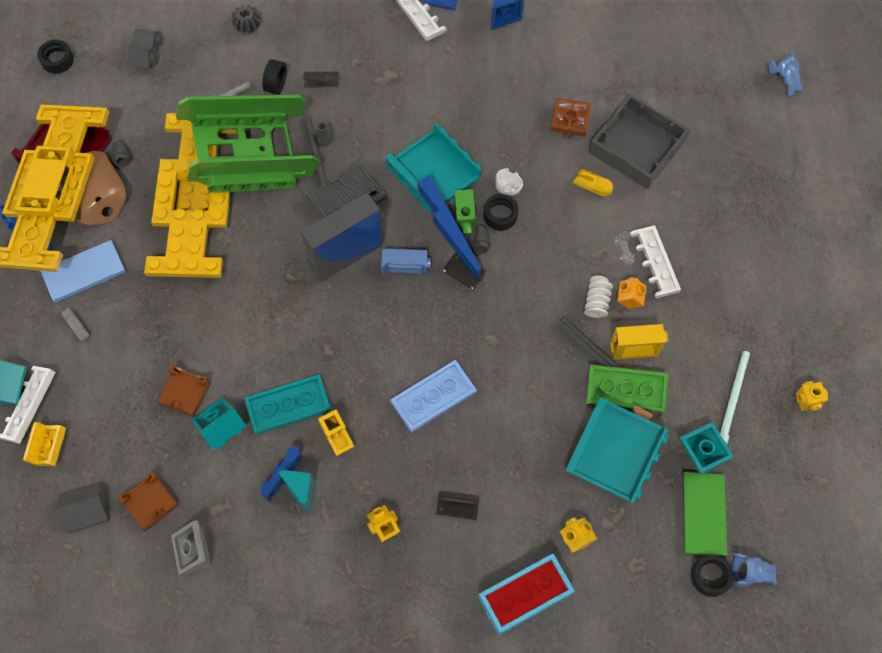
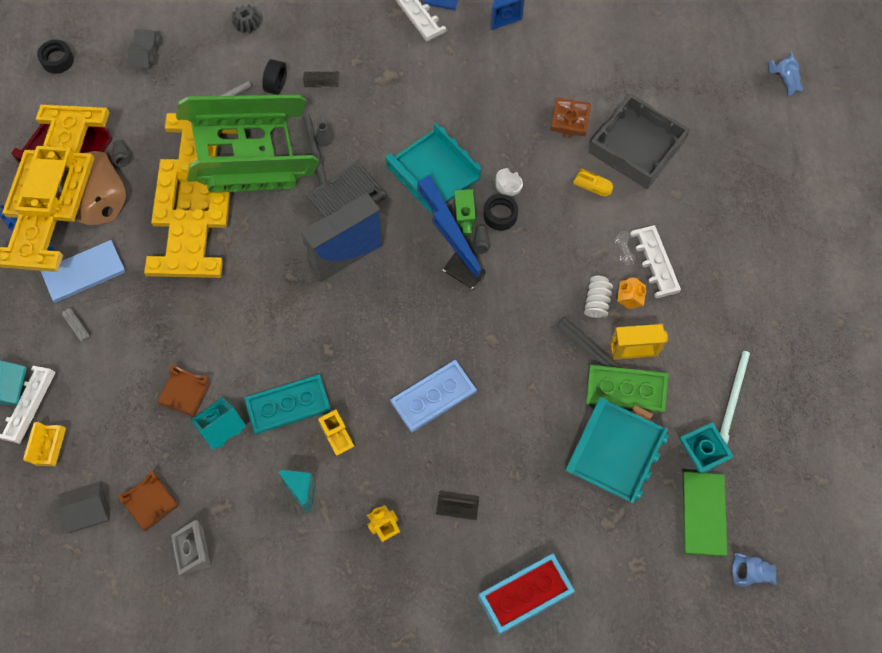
(271, 486): blue plate -> none
(405, 261): medium blue window -> none
(578, 534): yellow brick -> none
(726, 568): black tyre -> none
(811, 396): yellow brick -> none

